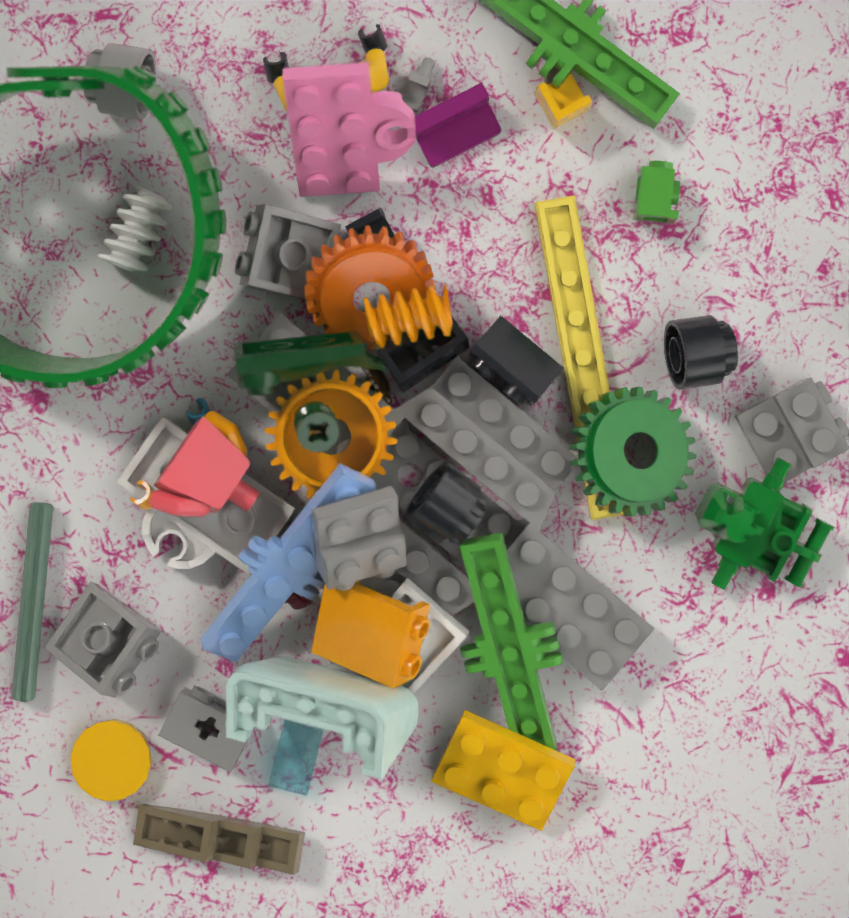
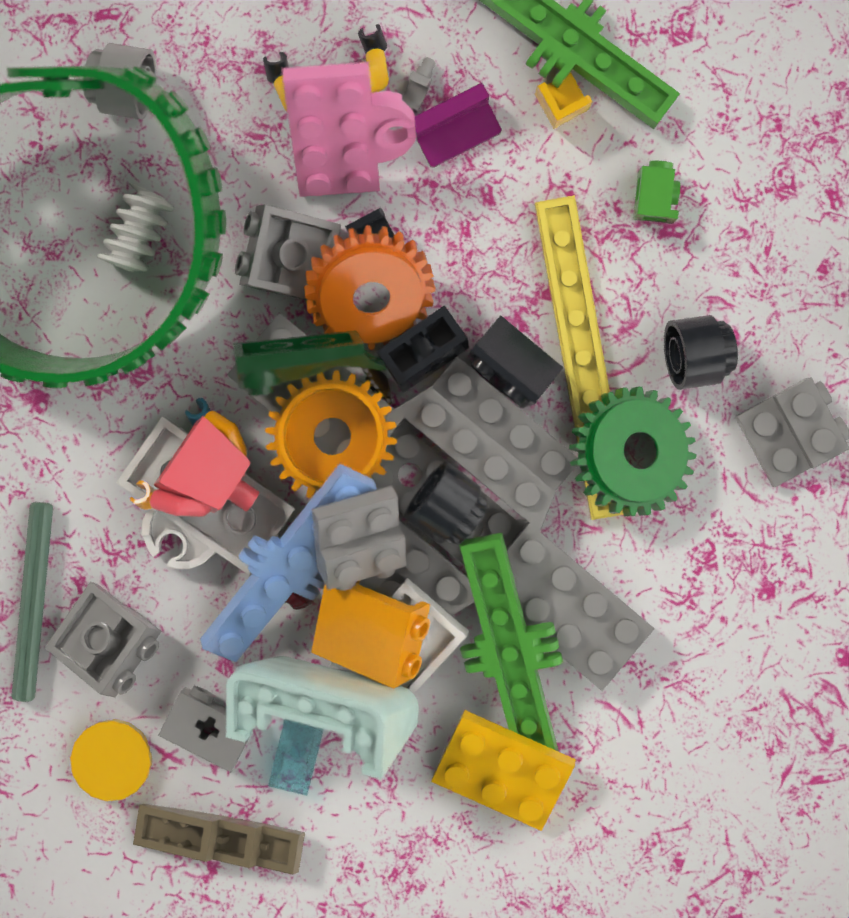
(311, 418): dark green wheel -> none
(409, 316): light orange piece -> none
(760, 528): green piece -> none

